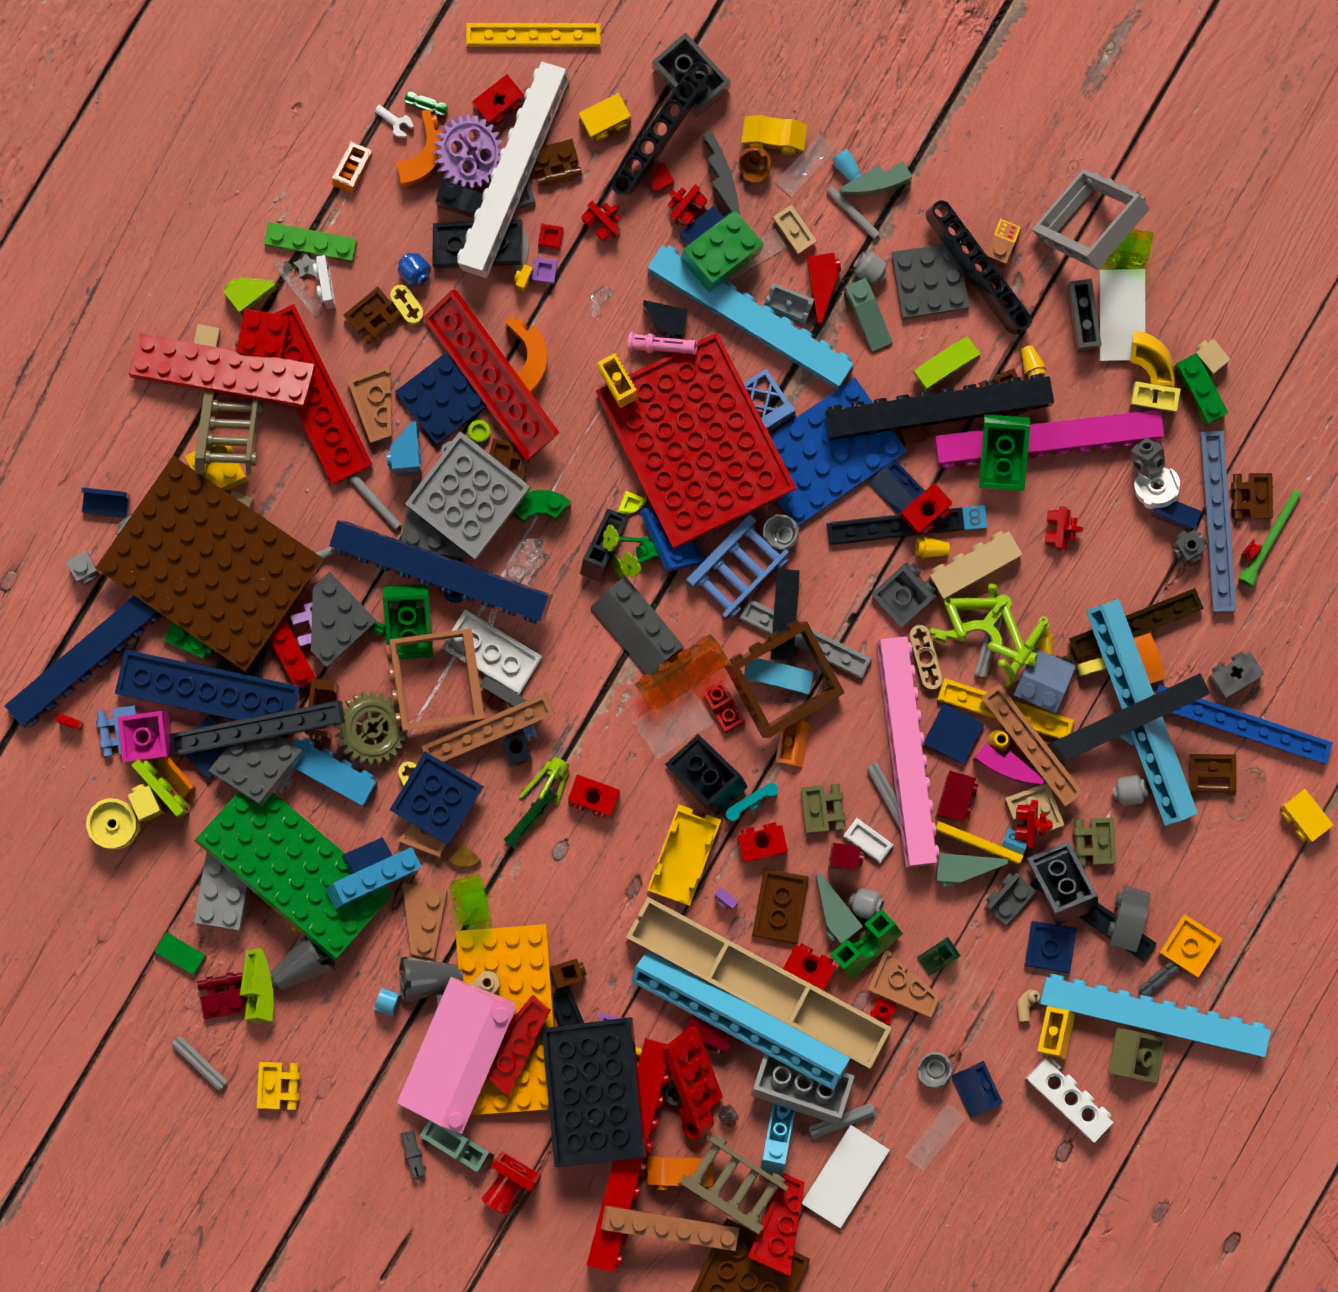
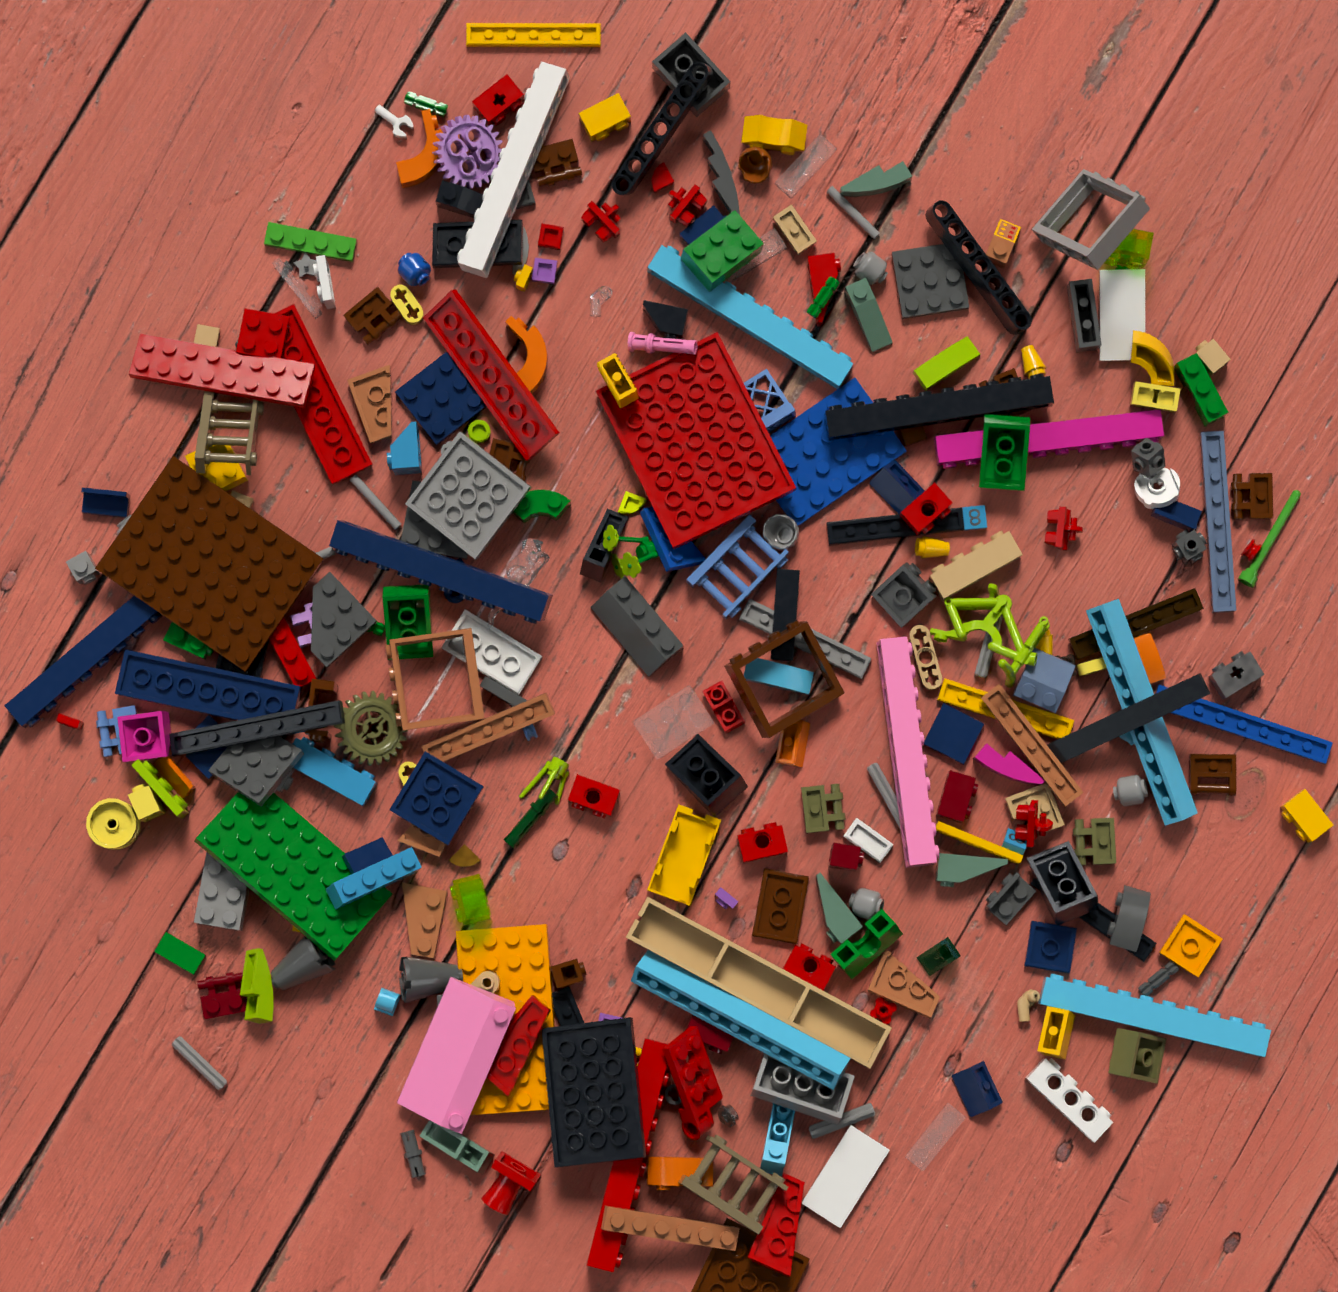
(248, 292): lime slope -> none
(270, 1085): yellow plate -> none
(347, 181): orange slope -> none
(524, 755): black brick -> none
(682, 673): clear orange brick -> none
(752, 801): teal plate -> none
(789, 303): light grey hinge -> none
(823, 297): none -> green axle
(847, 165): medium azure cone -> none
(935, 1069): light grey hair -> none
(992, 740): yellow cone -> none

